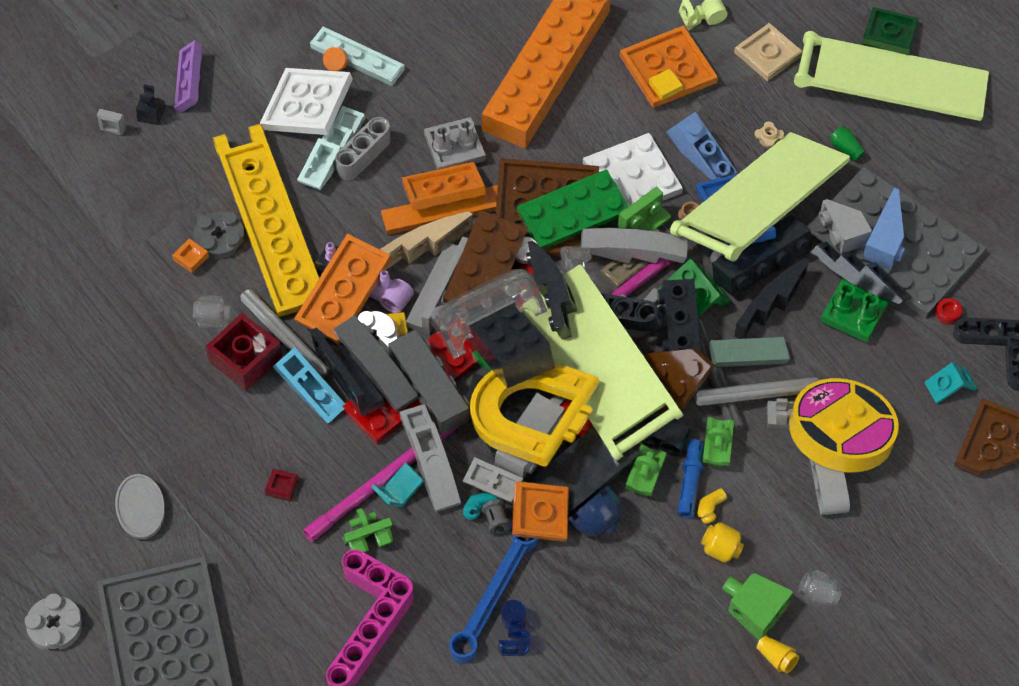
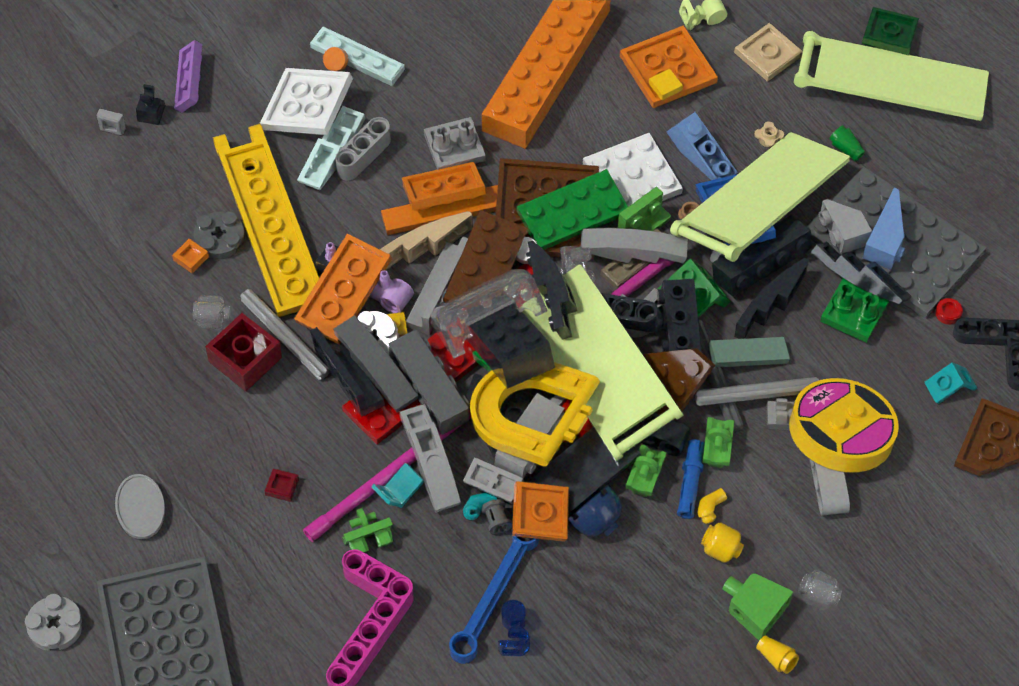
(309, 385): medium azure slope -> none

